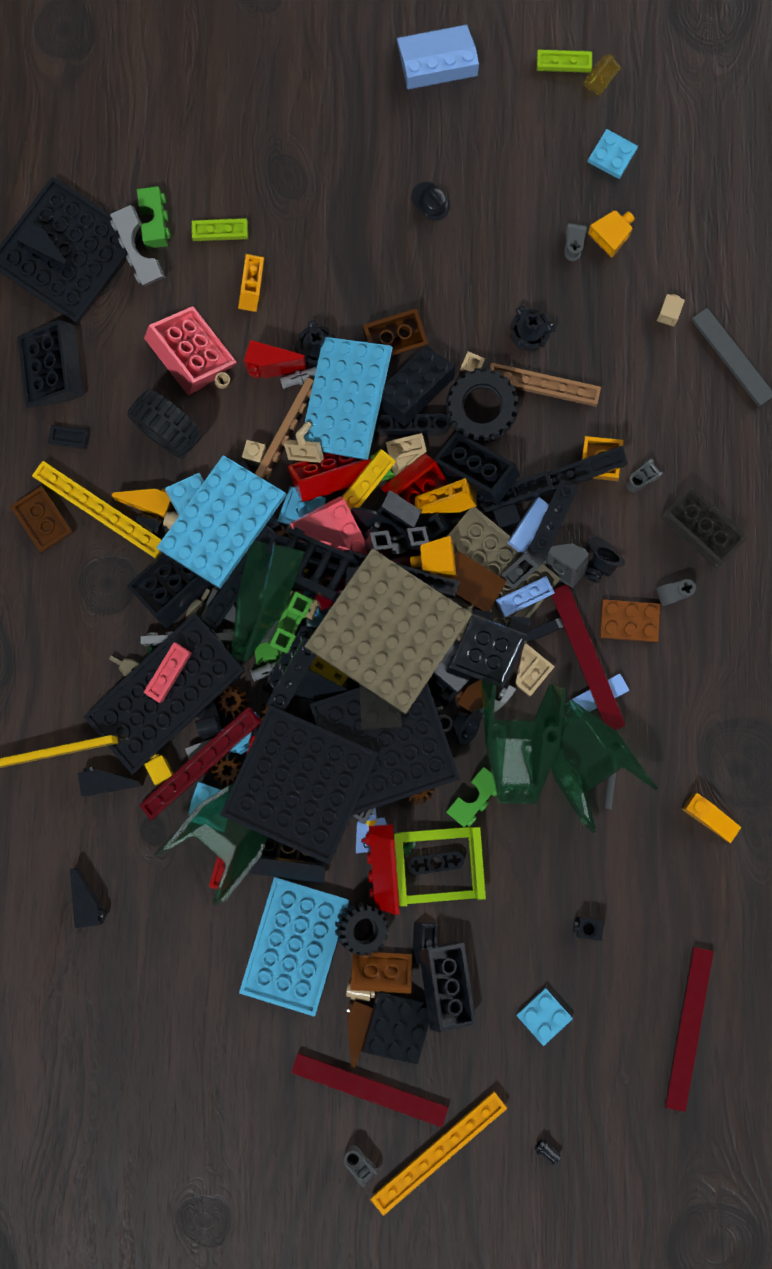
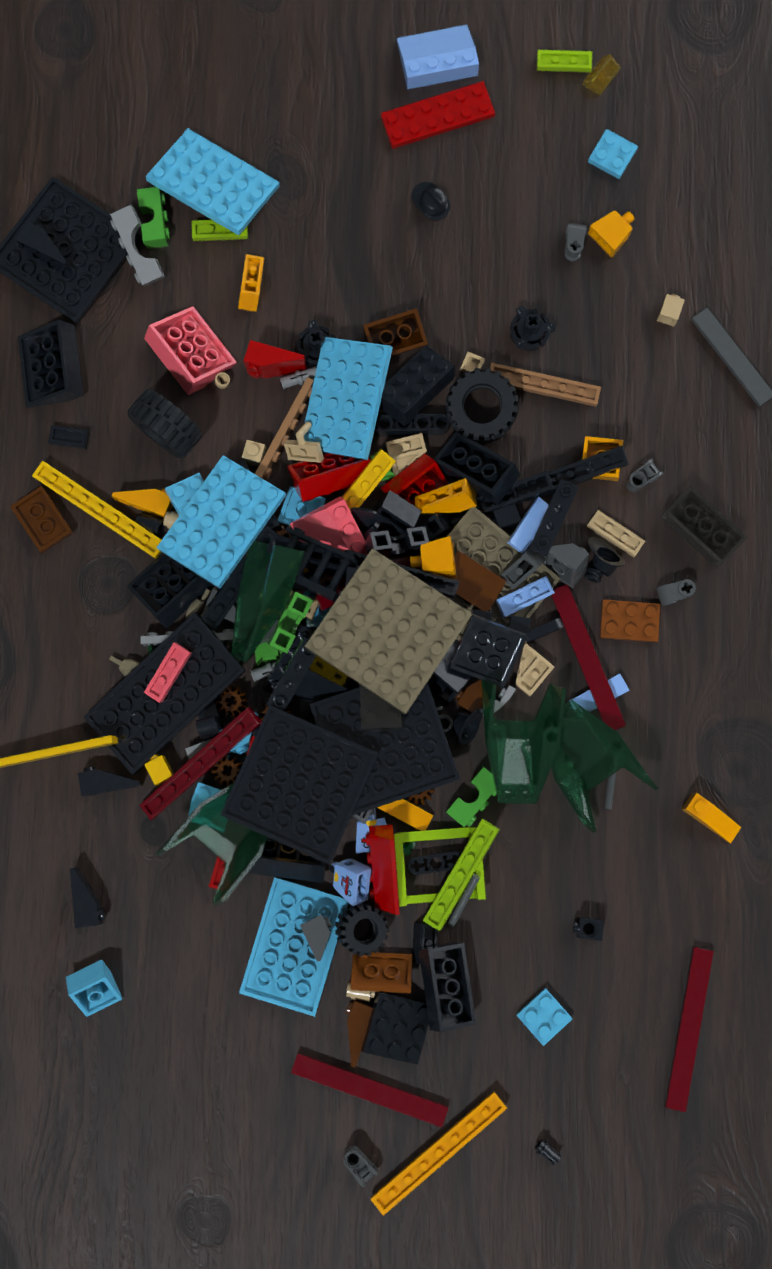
(93, 988): none -> medium azure slope
(212, 181): none -> medium azure plate
(317, 934): none -> dark grey slope
(351, 880): none -> light blue torso
(408, 813): none -> light orange slope
(437, 114): none -> red plate
(461, 874): none -> lime tile
(463, 900): none -> dark grey bar
(616, 533): none -> tan tile

